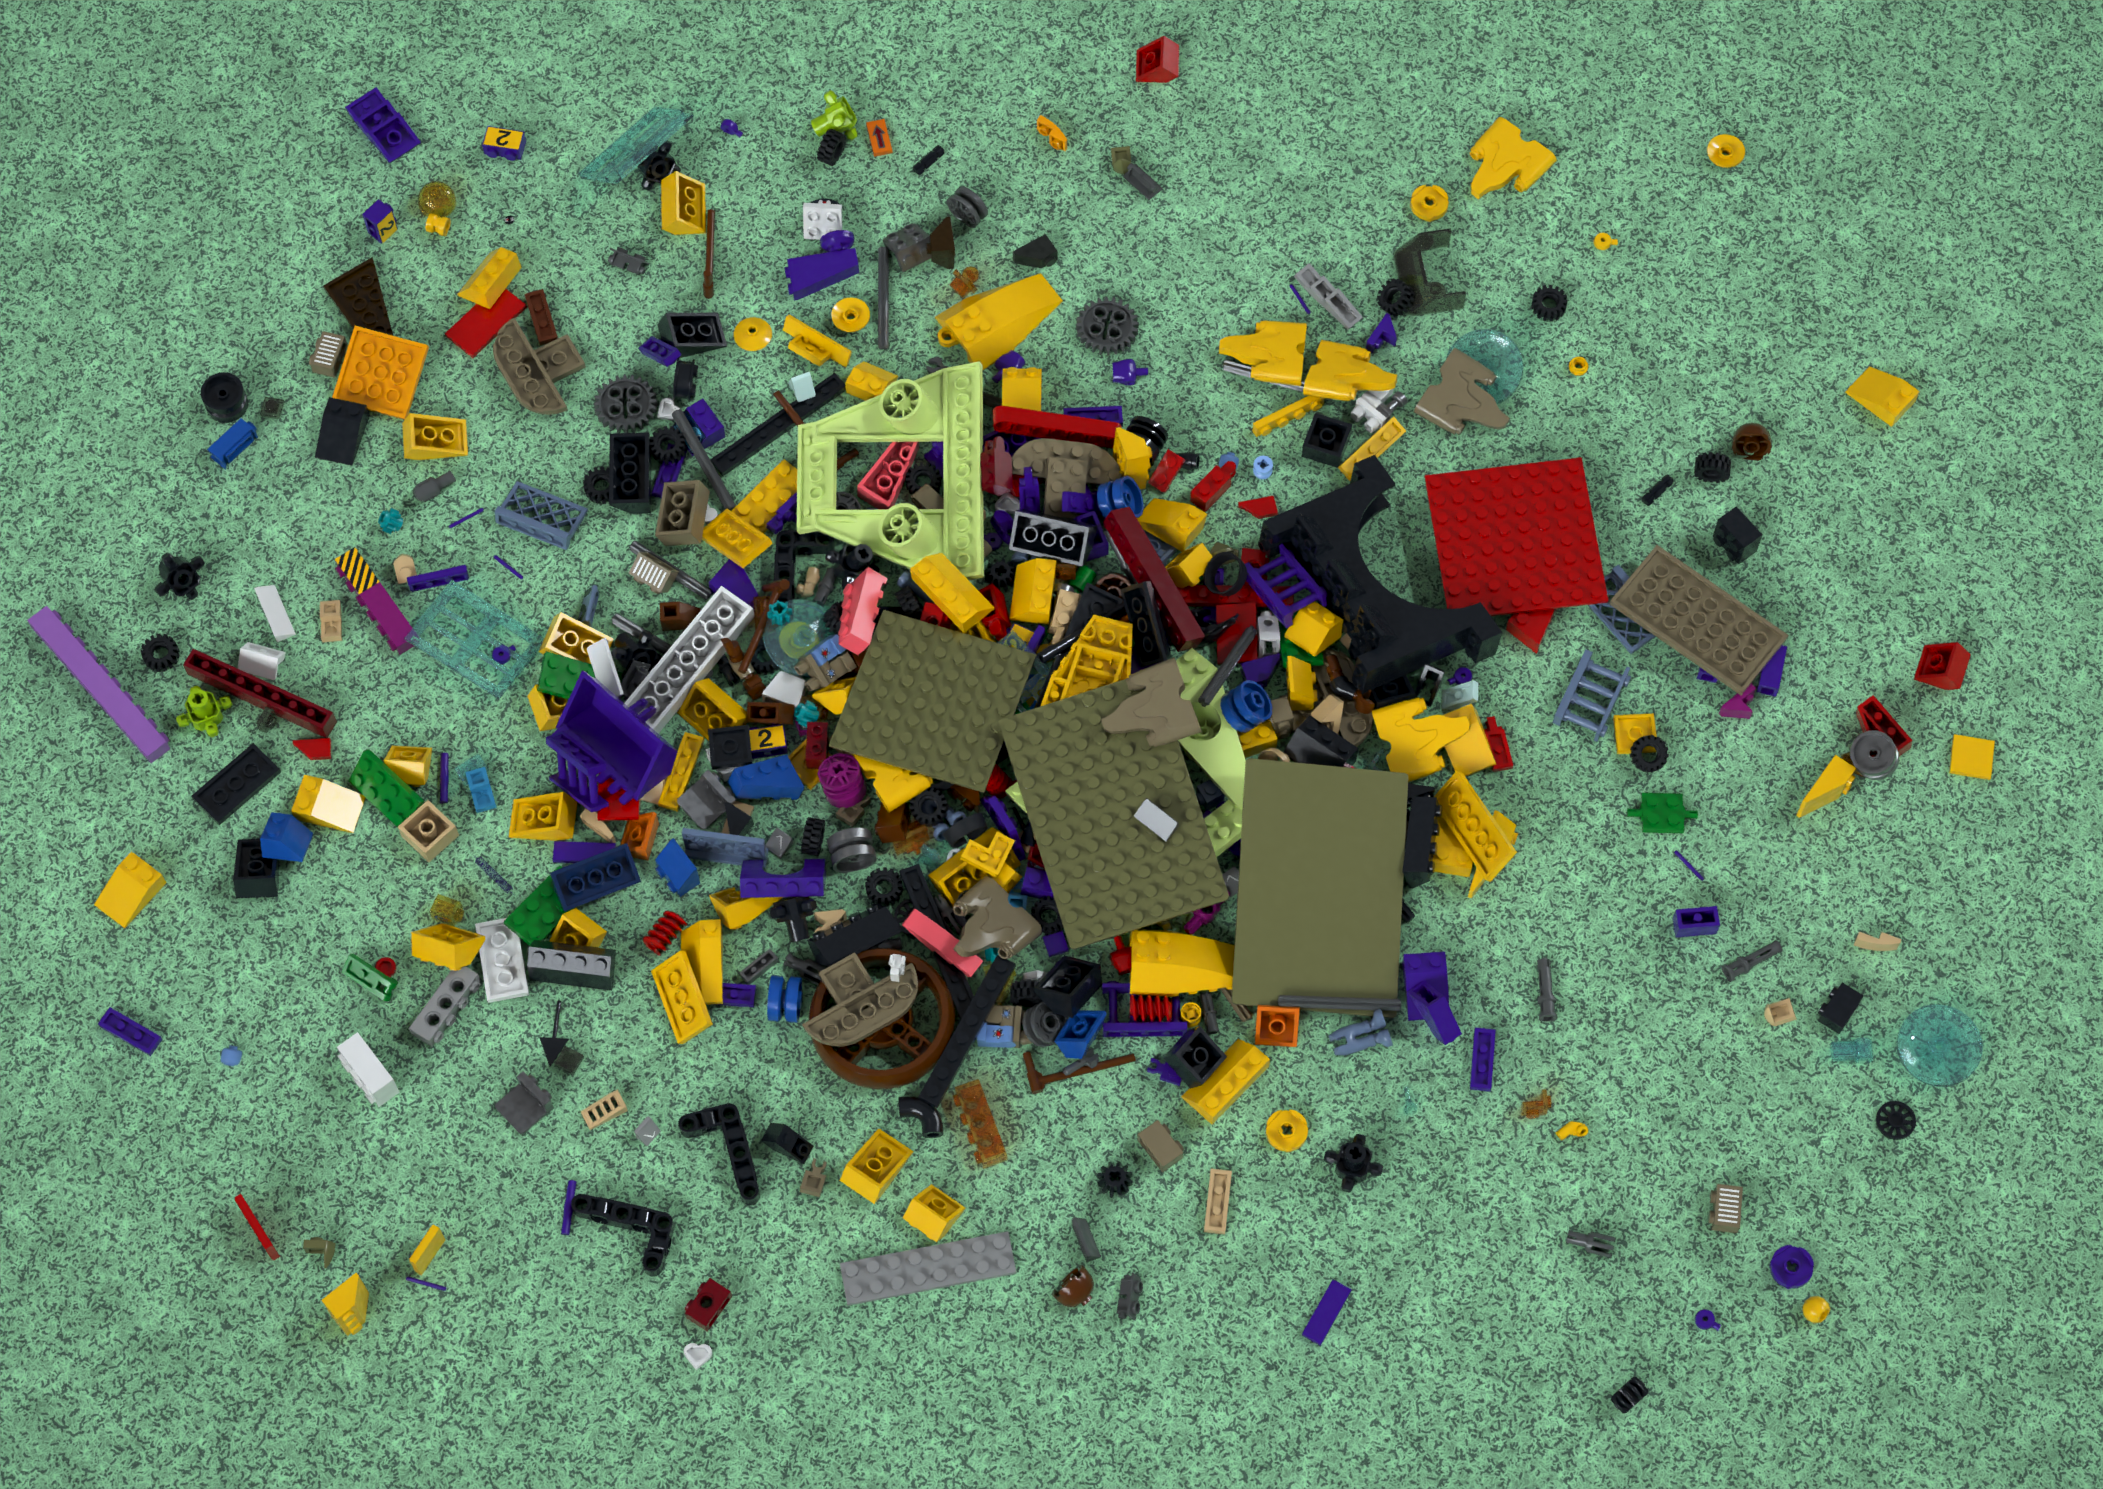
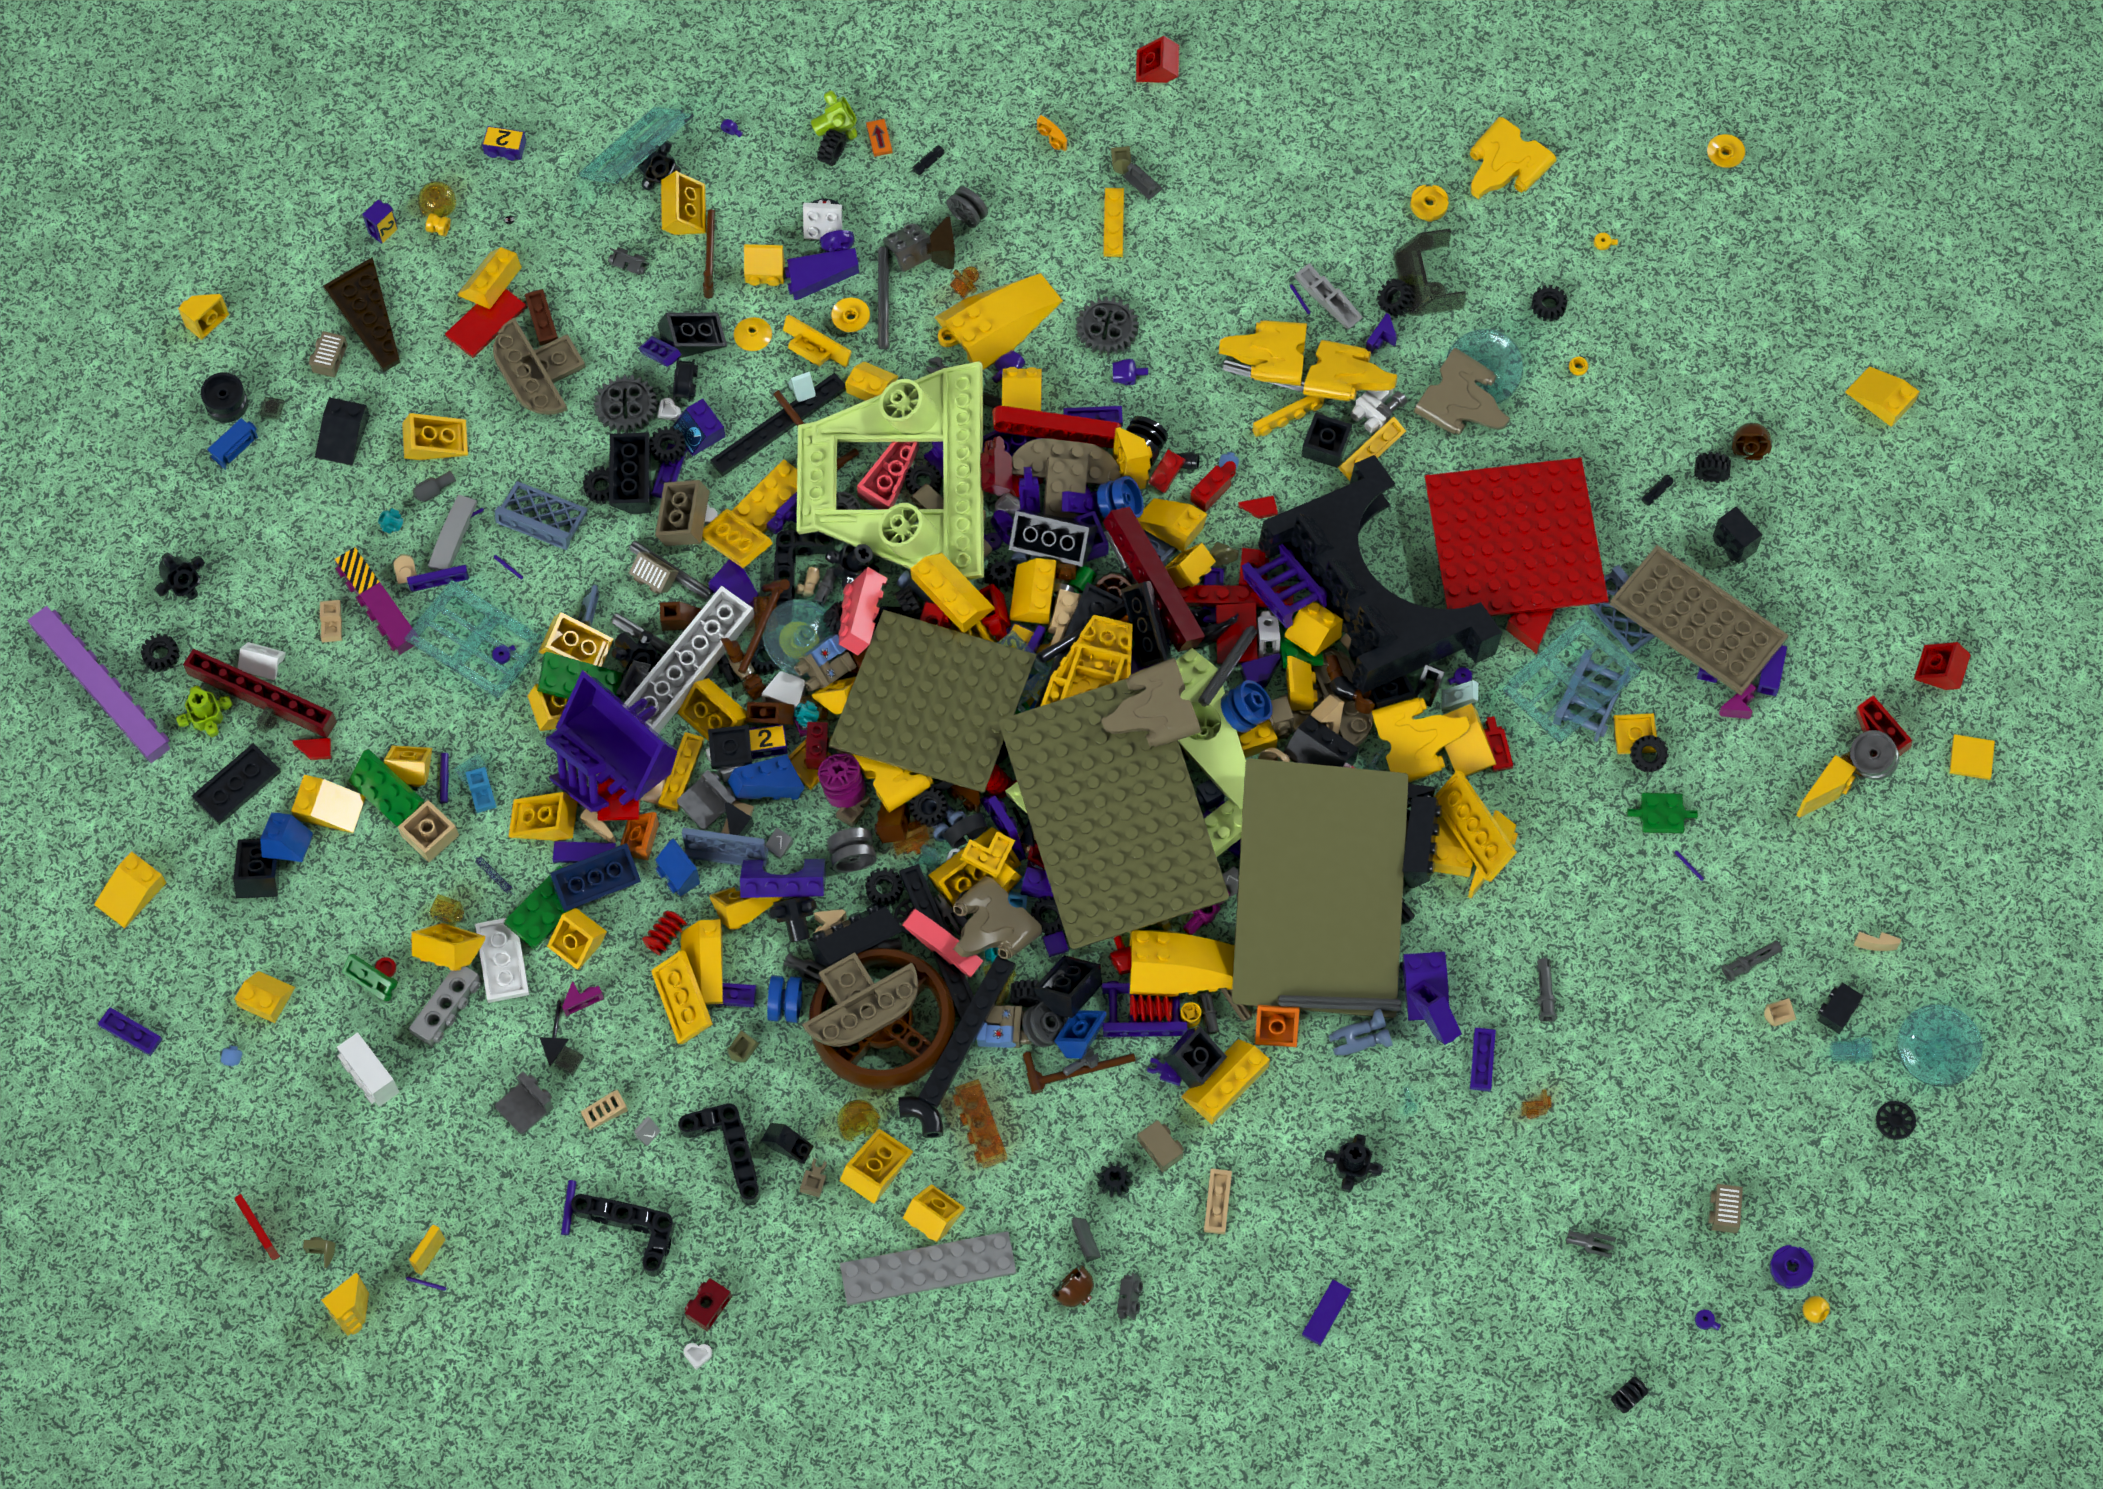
(203, 313): none -> yellow slope
(264, 996): none -> yellow slope
(275, 612): white slope -> none
(381, 372): light orange plate -> none
(382, 125): dark purple slope -> none
(452, 533): none -> light grey slope
(571, 964): black slope -> none
(576, 1001): none -> magenta slope
(604, 666): white slope -> none
(703, 459): dark grey axle -> none
(742, 1047): none -> olive plate
(759, 967): flat silver piece -> none
(764, 264): none -> yellow slope
(779, 613): teal gear -> none
(813, 836): black tyre -> none
(858, 1115): none -> clear yellow cylinder
(897, 966): white plate -> none
(1034, 975): white tile -> none
(1036, 253): pearl dark grey slope -> none
(1113, 222): none -> yellow plate
(1156, 820): slope -> none
(1211, 570): black tyre -> none
(1262, 472): light blue wheel -> none
(1275, 1132): yellow plate -> none
(1572, 1128): yellow arm -> none
(1576, 685): none -> clear light blue door
(1696, 921): dark purple brick -> none

